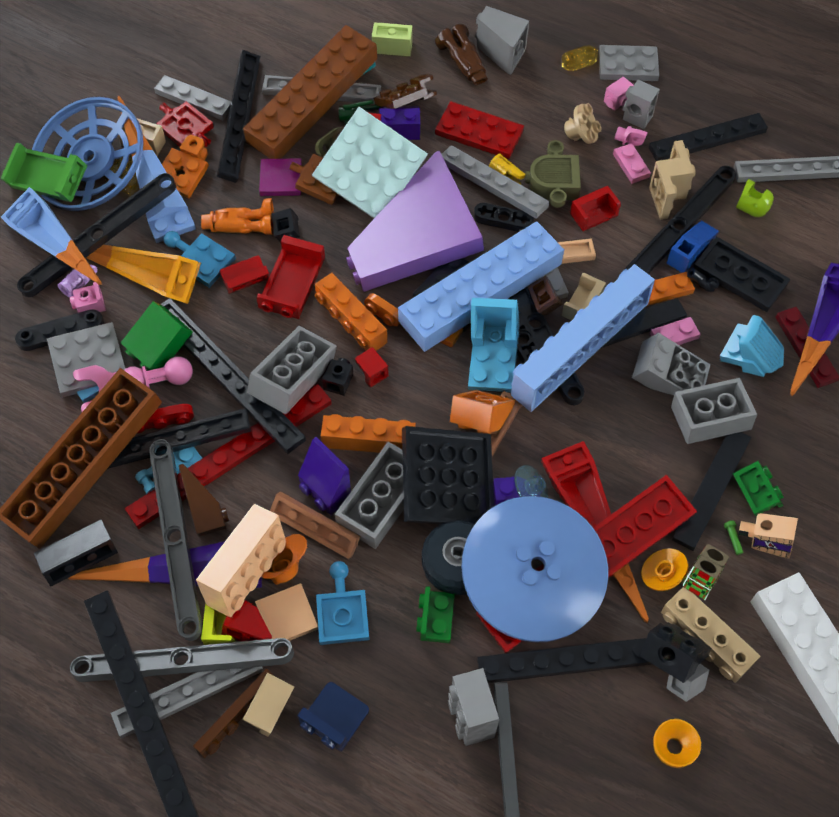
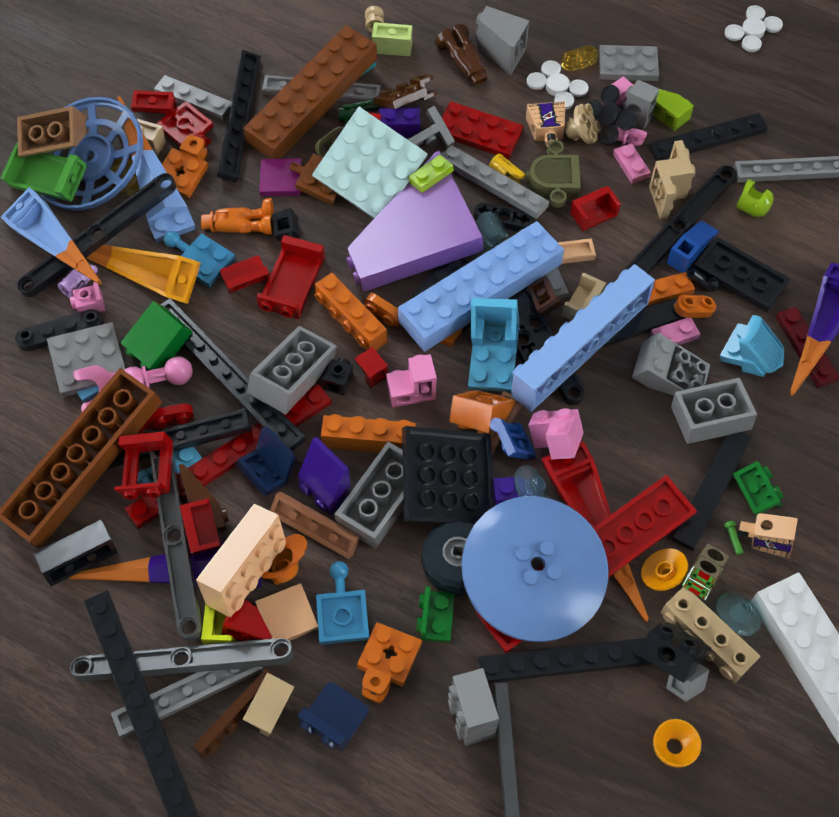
(50, 131): none -> medium nougat slope
(144, 443): none -> red panel
(153, 102): none -> red panel
(200, 526): none -> red panel
(268, 464): none -> dark blue bracket
(372, 15): none -> tan wheel
(383, 671): none -> orange plate
(414, 384): none -> bright pink brick
(430, 173): none -> lime plate
(438, 128): none -> light grey bracket
(491, 228): none -> clear light blue brick
(514, 439): none -> blue plate
(546, 121): none -> light nougat torso
(557, 84): none -> white piece
(558, 431): none -> bright pink brick
(611, 115): none -> black piece
(672, 109): none -> lime slope
(695, 306): none -> orange plate
(738, 613): none -> clear light blue dish
(753, 28): none -> white piece

